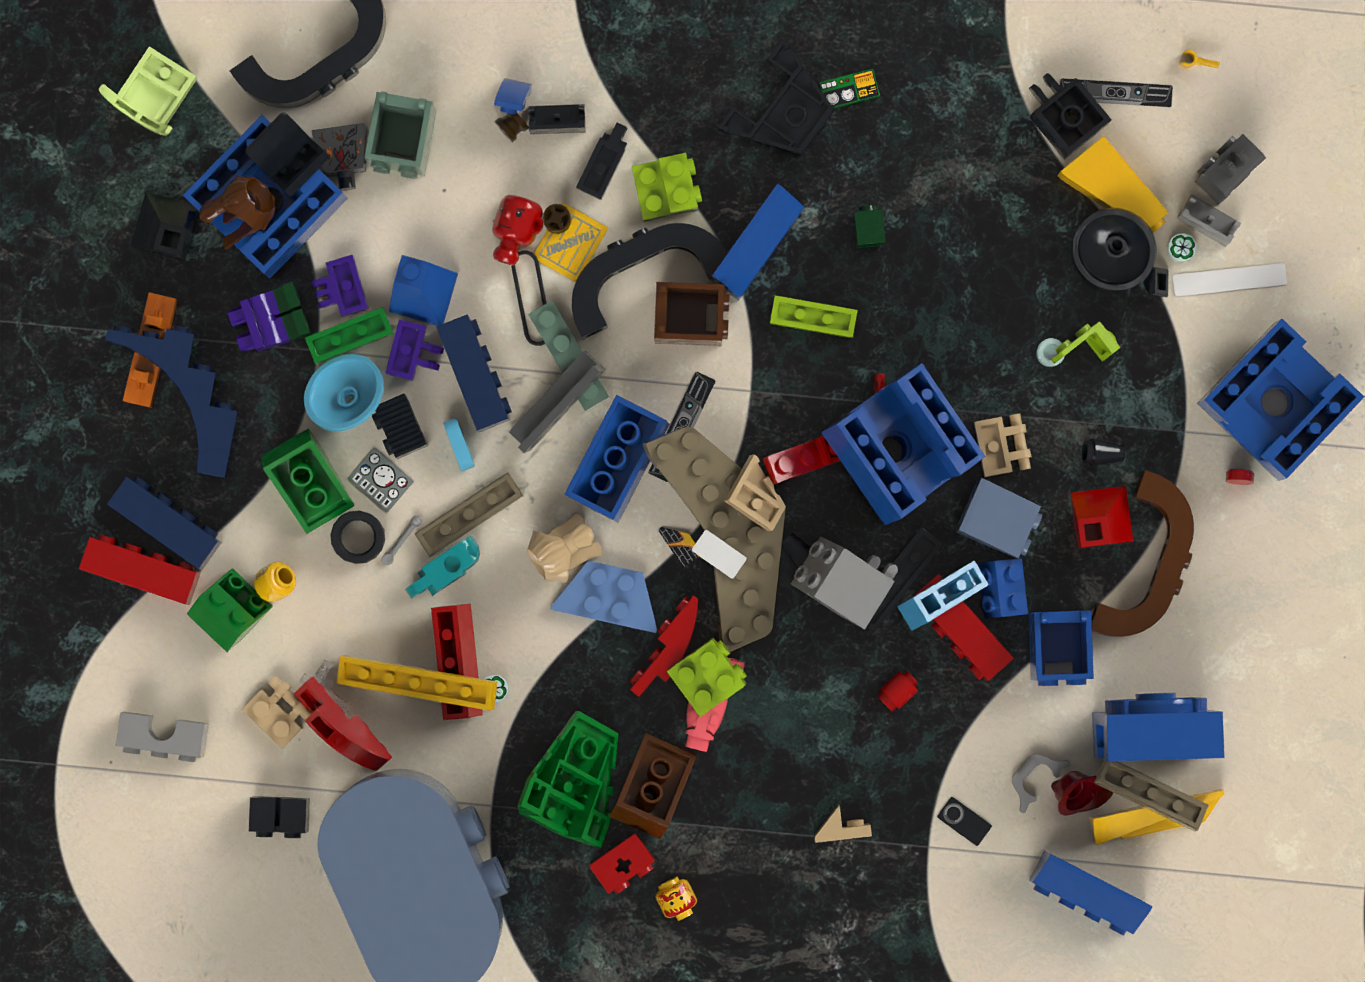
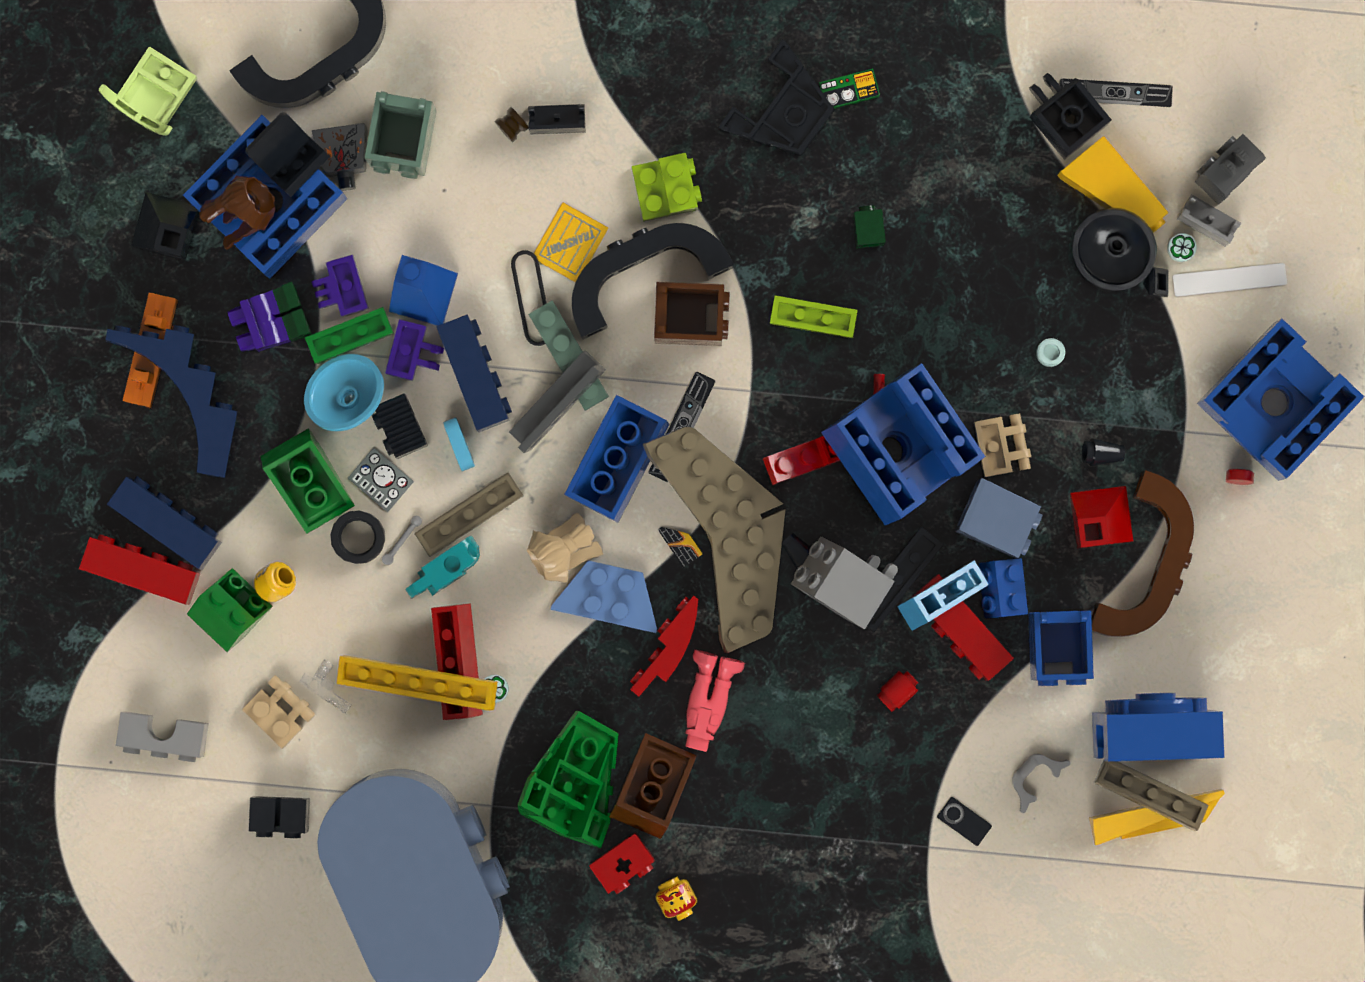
(345, 735): red slope -> none
(512, 96): blue slope -> none
(516, 226): red piece -> none
(555, 214): dark brown wheel -> none
(603, 163): black hinge -> none
(708, 676): lime plate -> none
(719, 554): white sticker -> none
(755, 495): tan wing -> none
(758, 242): blue slope -> none
(833, 829): tan slope -> none
(1079, 793): dark red piece -> none
(1089, 893): blue slope -> none
(1098, 338): lime bracket -> none
(1198, 61): yellow hand -> none

